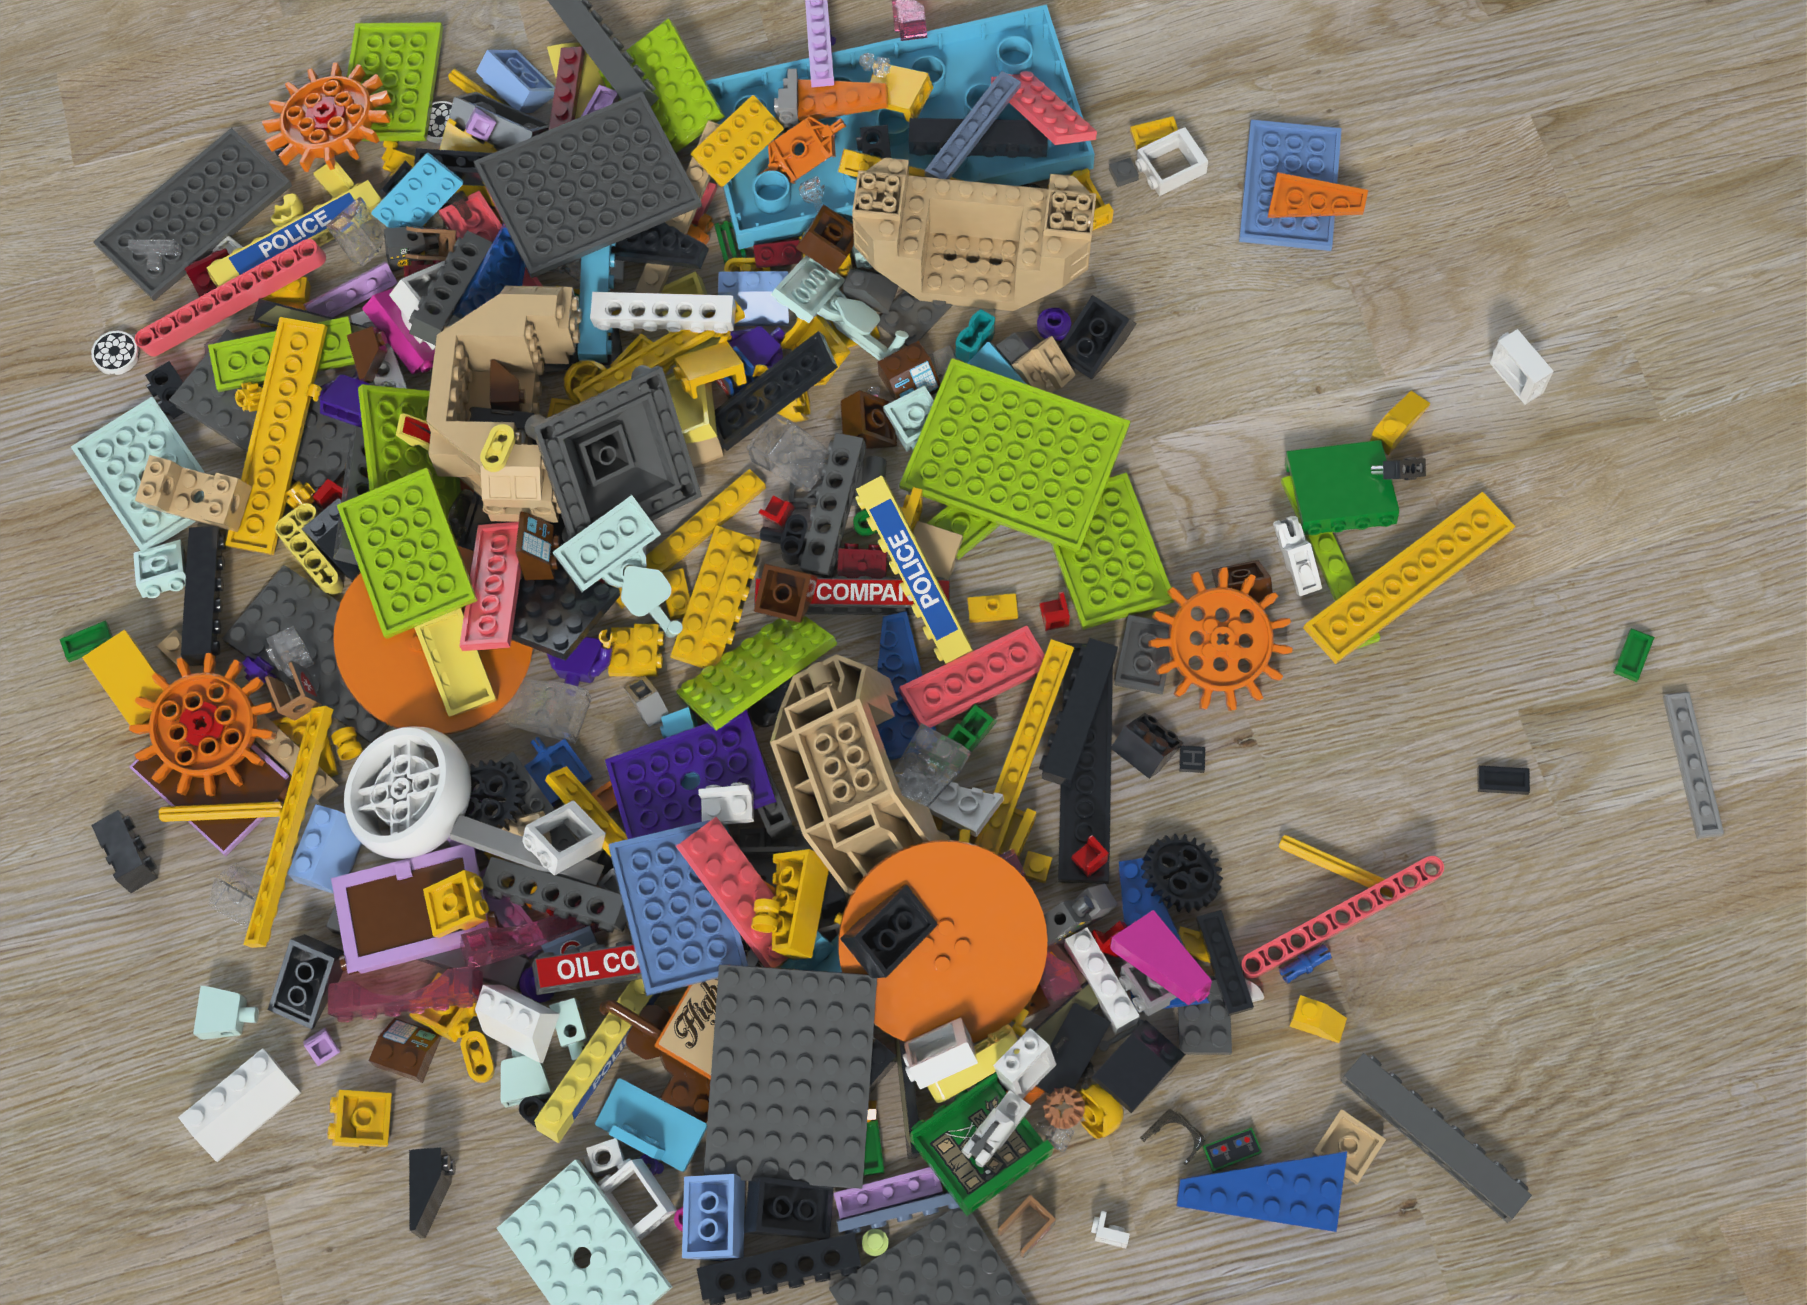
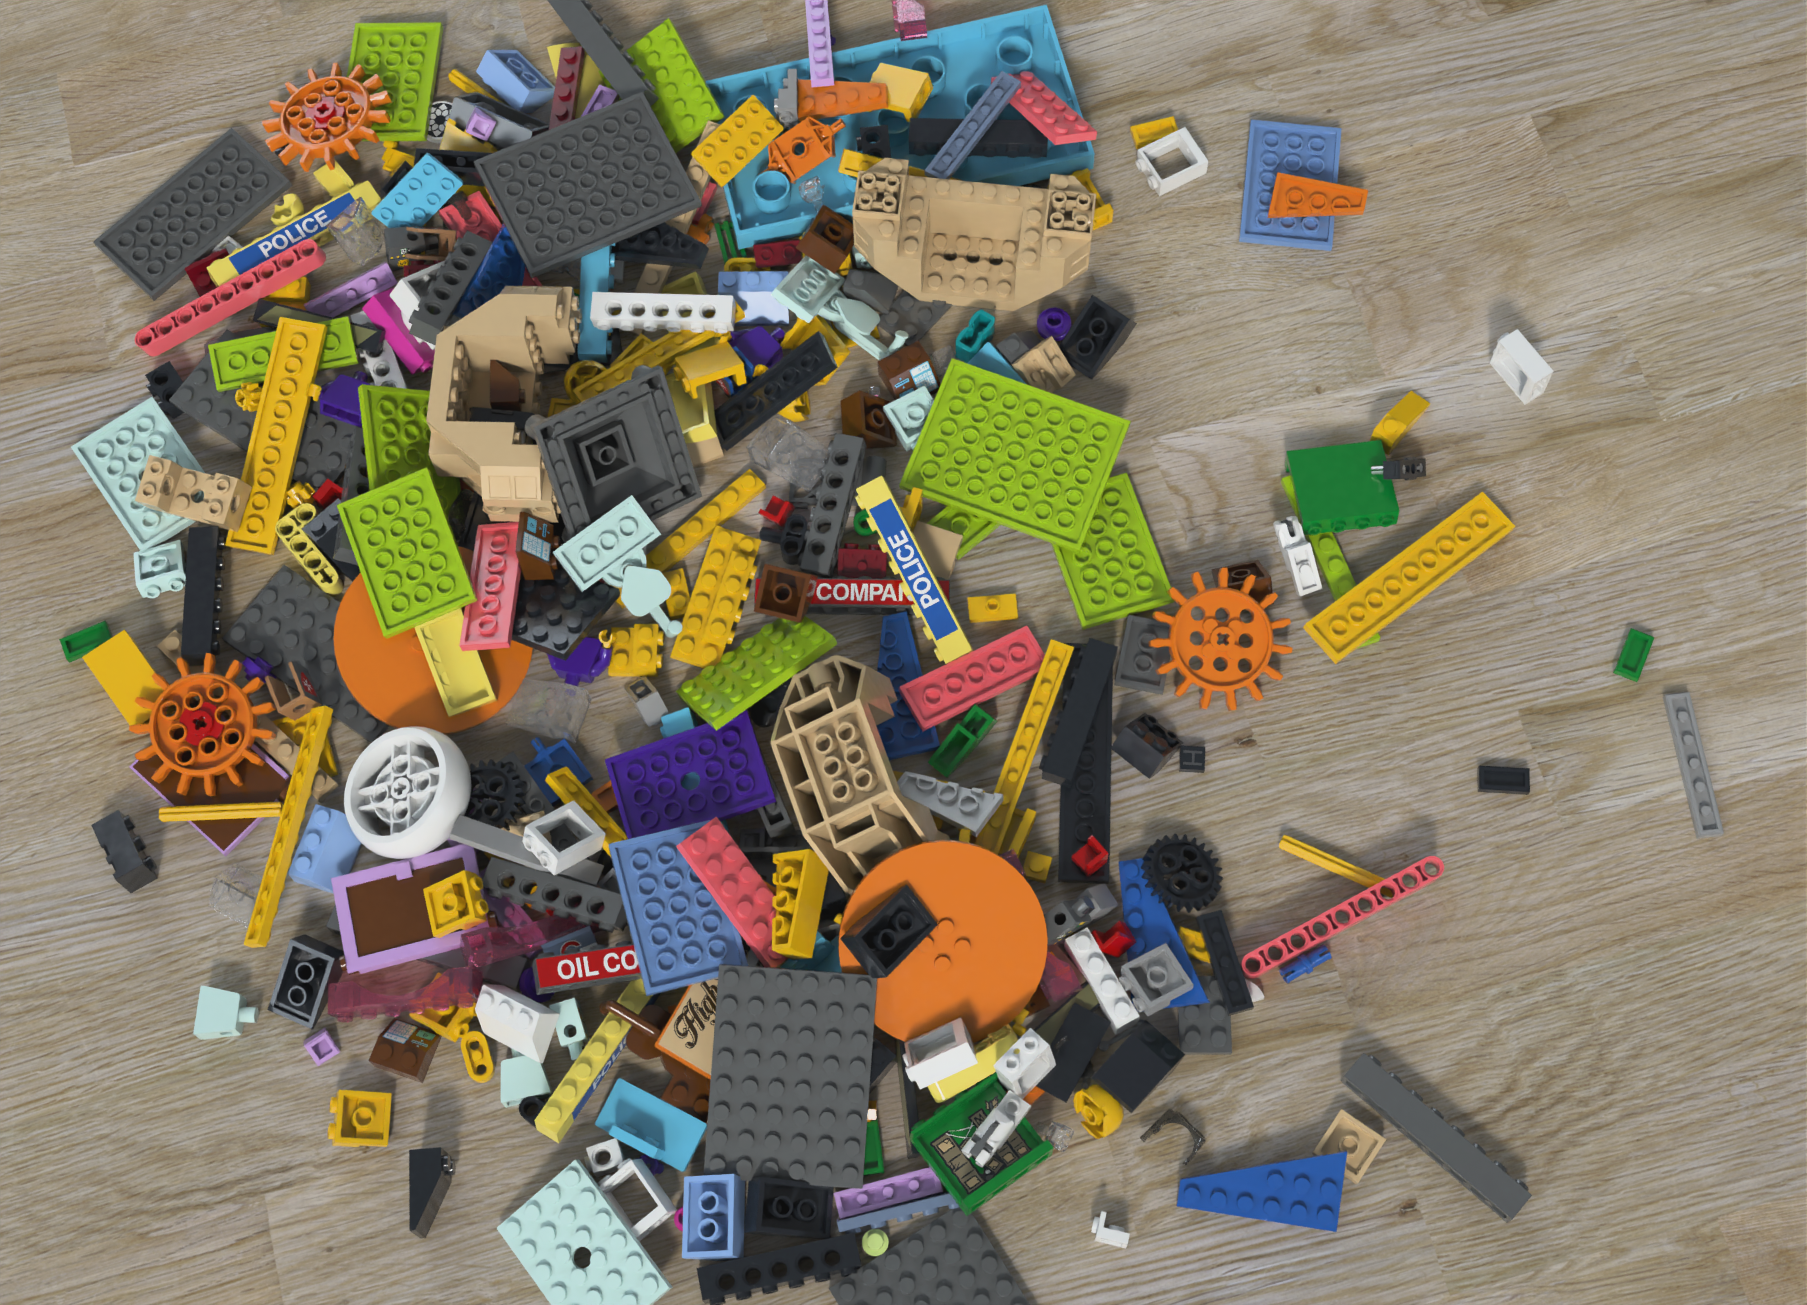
(115, 352): white tile -> none
(154, 250): clear tile -> none
(239, 1105): white slope -> none
(288, 647): clear brick -> none
(347, 744): yellow wheel -> none
(368, 351): reddish brown slope -> none
(413, 431): slope -> none
(497, 450): light yellow plate -> none
(728, 804): white bracket -> none
(765, 915): yellow wheel -> none
(880, 66): clear bar -> none
(929, 765): clear slope -> none
(1029, 1201): medium nougat piece -> none
(1055, 613): red panel -> none
(1070, 1116): nougat gear -> none
(1123, 172): dark grey plate -> none
(1161, 956): dark pink slope -> none
(1232, 1150): tile -> none
(1318, 1019): yellow slope -> none

